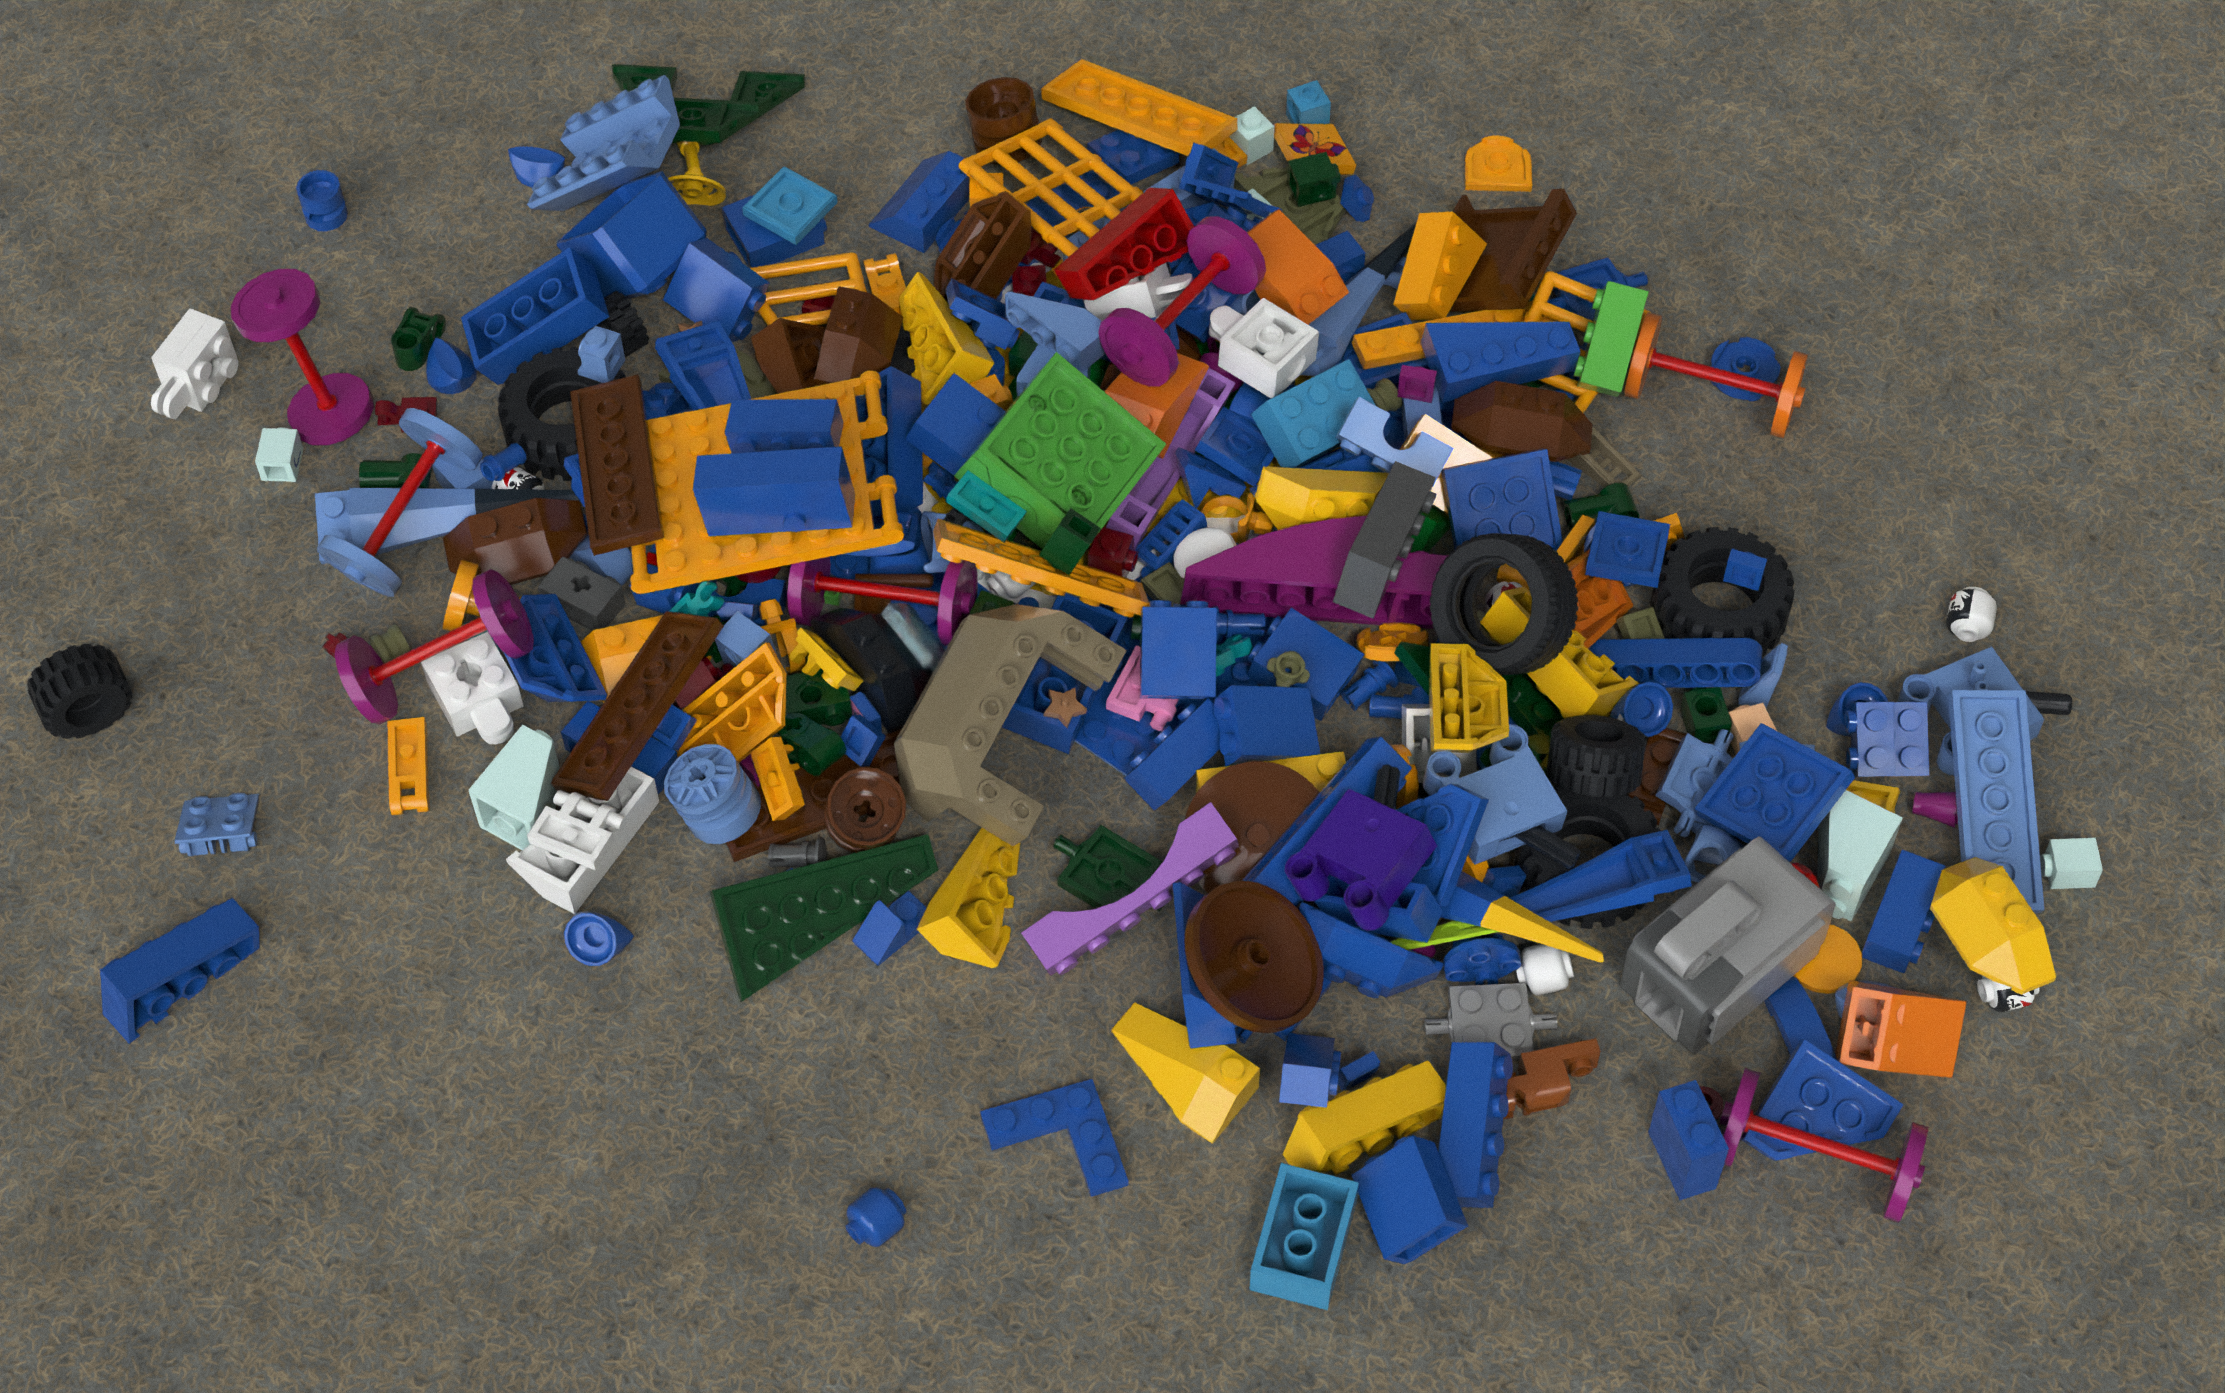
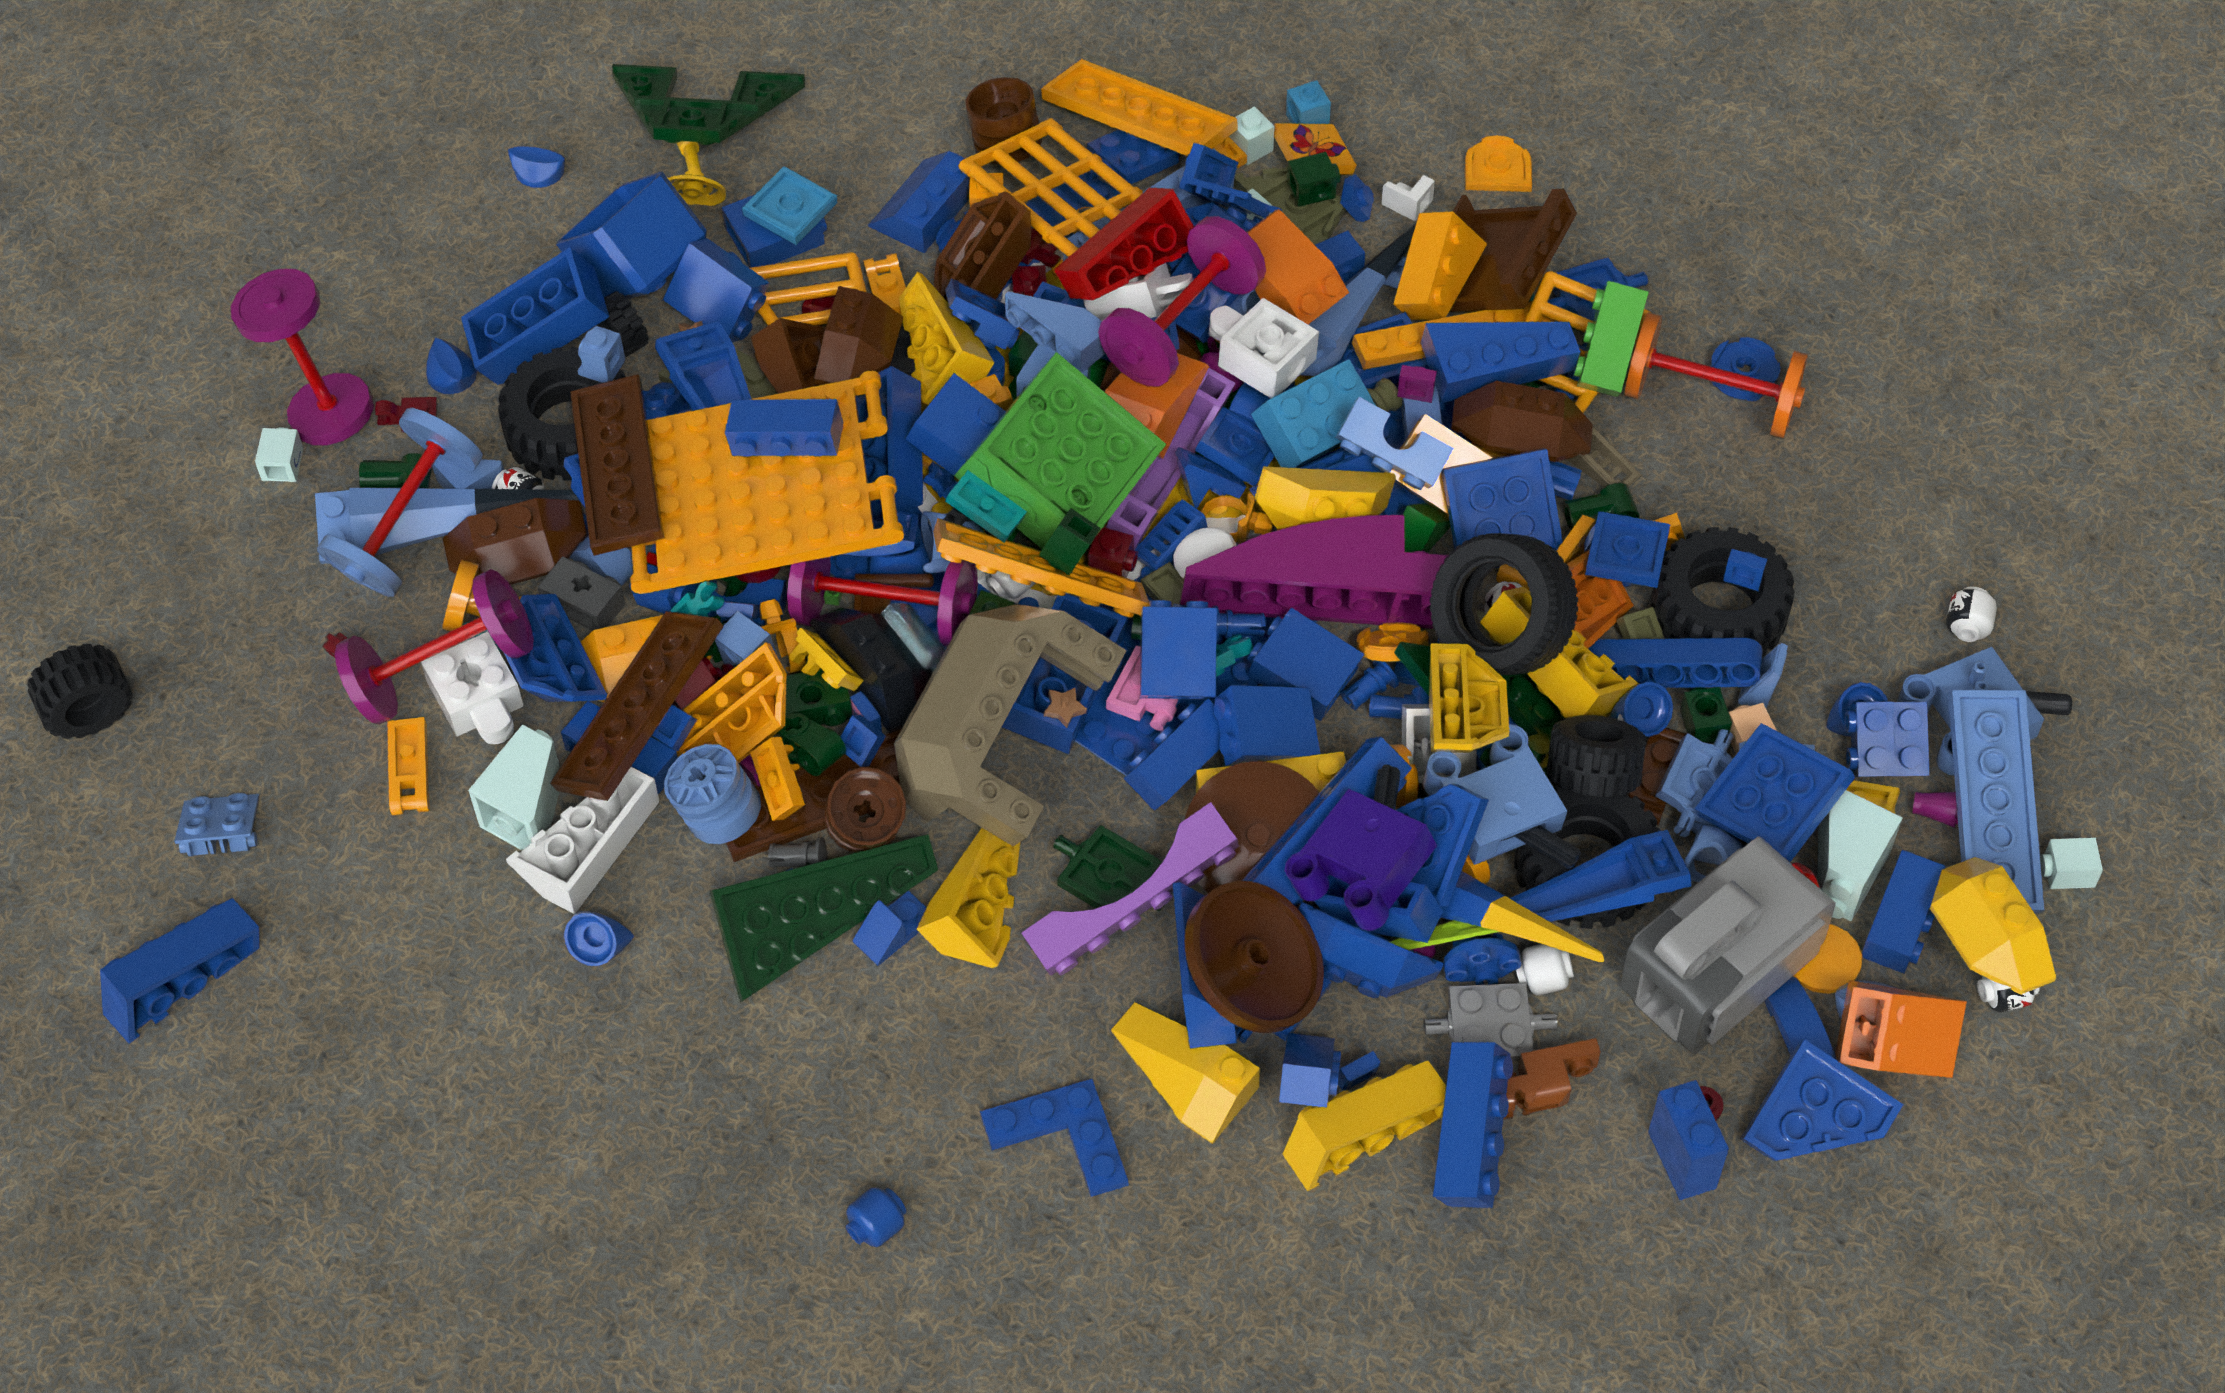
(193, 364): white brick -> none
(322, 200): blue wheel -> none
(389, 644): olive wheel -> none
(414, 338): dark green piece -> none
(496, 466): blue pin -> none
(572, 837): white plate -> none
(611, 145): medium blue slope -> none
(774, 491): blue brick -> none
(1292, 661): olive plate -> none
(1304, 1236): dark azure brick -> none
(1385, 539): dark grey wedge -> none
(1409, 200): none -> white panel
(1409, 1199): blue brick -> none
(1505, 880): blue plate -> none
(1903, 1171): magenta piece -> none

